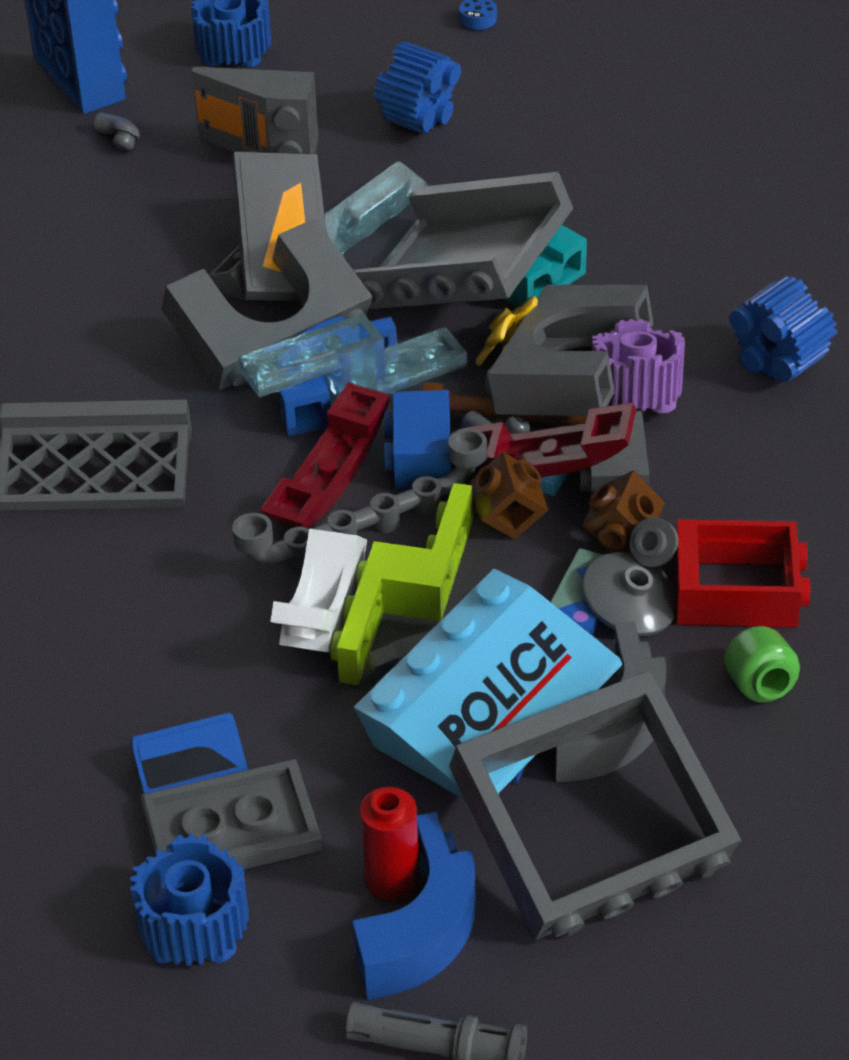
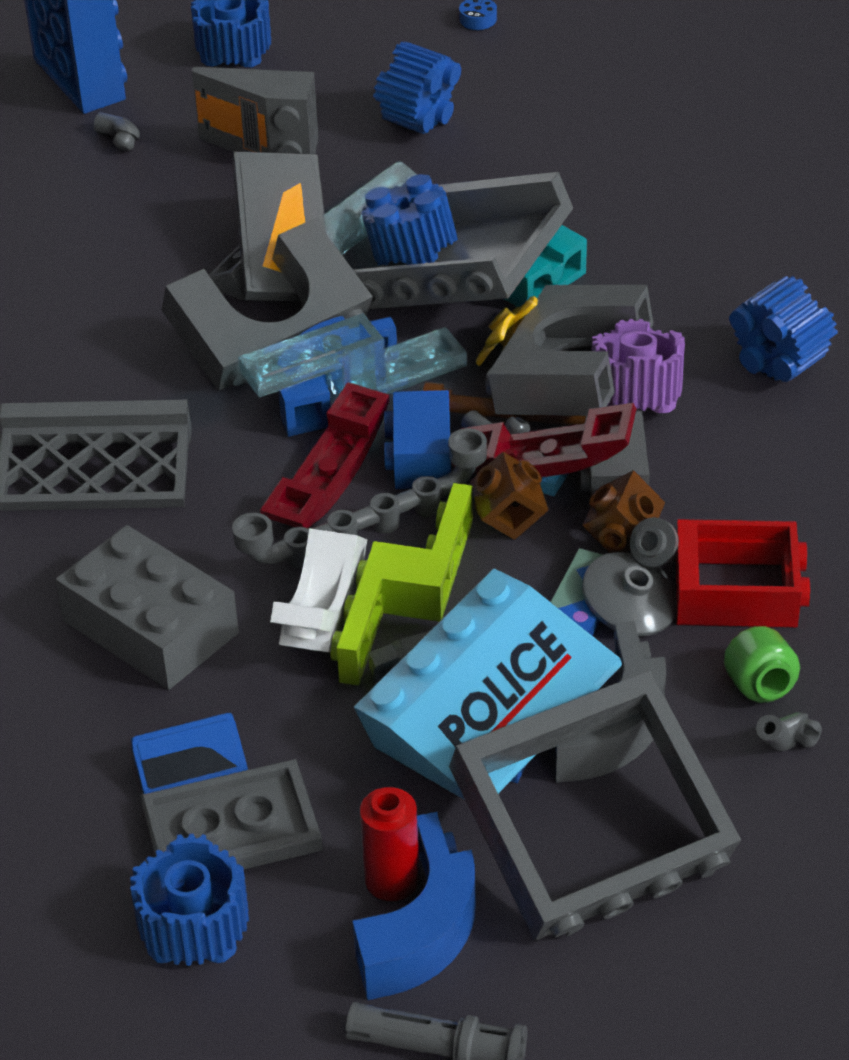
(148, 606): none -> dark grey brick
(408, 221): none -> blue brick
(787, 731): none -> dark grey arm

